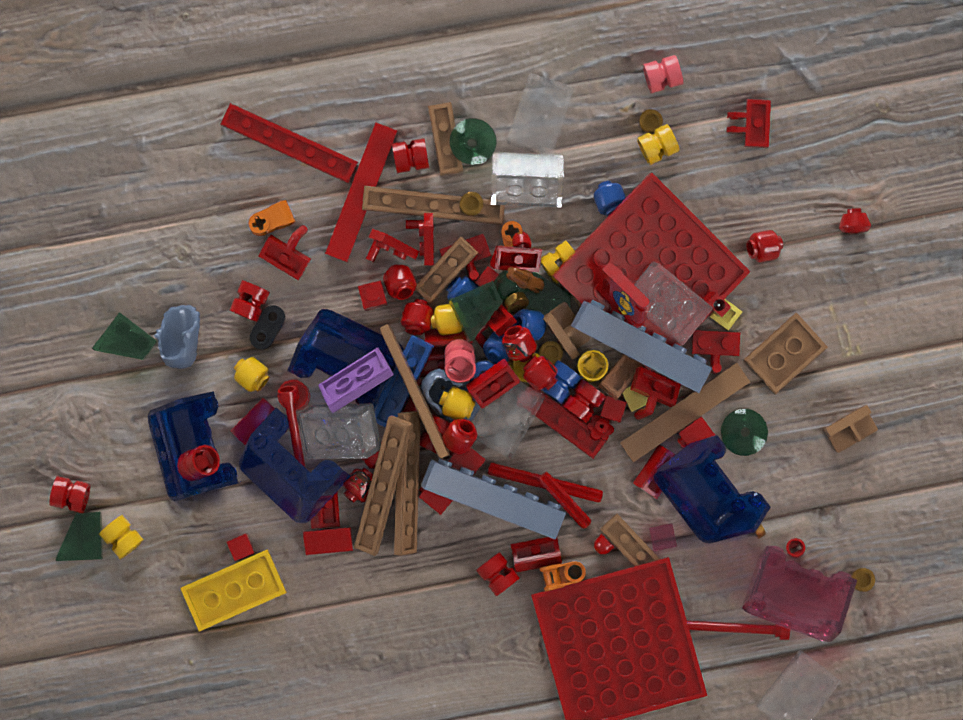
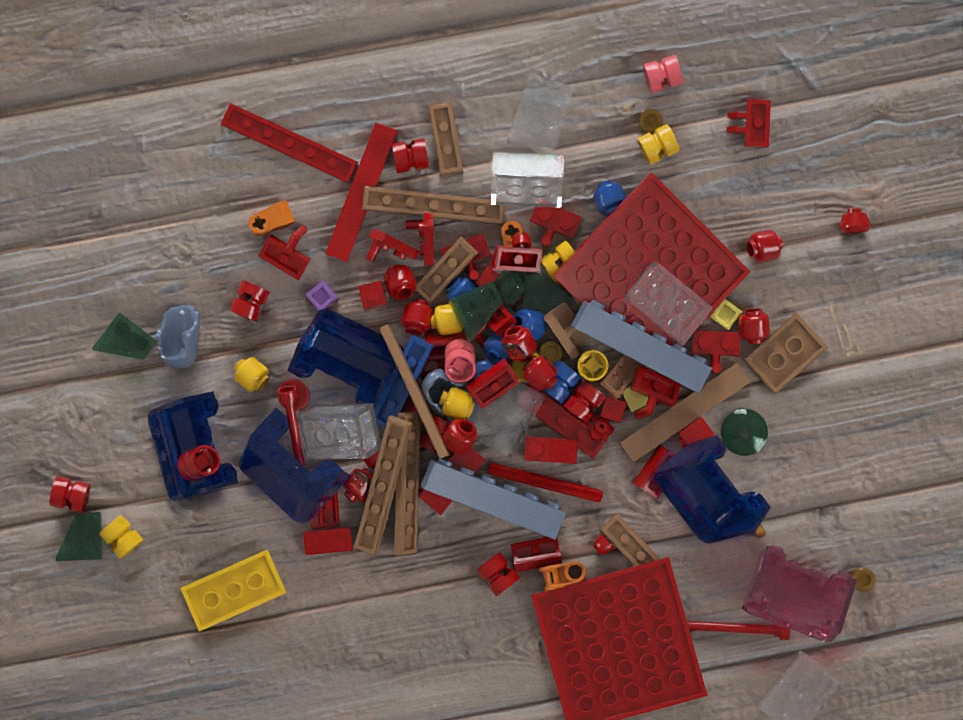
(241, 547): red piece -> none
(252, 420): red slope -> none
(268, 327): black plate -> none
(321, 296): none -> medium lavender tile
(355, 380): medium lavender tile -> none
(471, 203): pearl gold tile -> none
(478, 131): clear green dish -> none
(516, 302): pearl gold tile -> none
(525, 279): dark orange axle -> none
(551, 450): none -> red slope
(555, 220): none -> red plate
(564, 500): red axle -> none
(623, 295): red container -> none
(662, 537): clear pink tile -> none
(719, 305): red piece -> none
(754, 325): none -> red head
(792, 544): red hinge -> none
(851, 429): medium nougat panel -> none

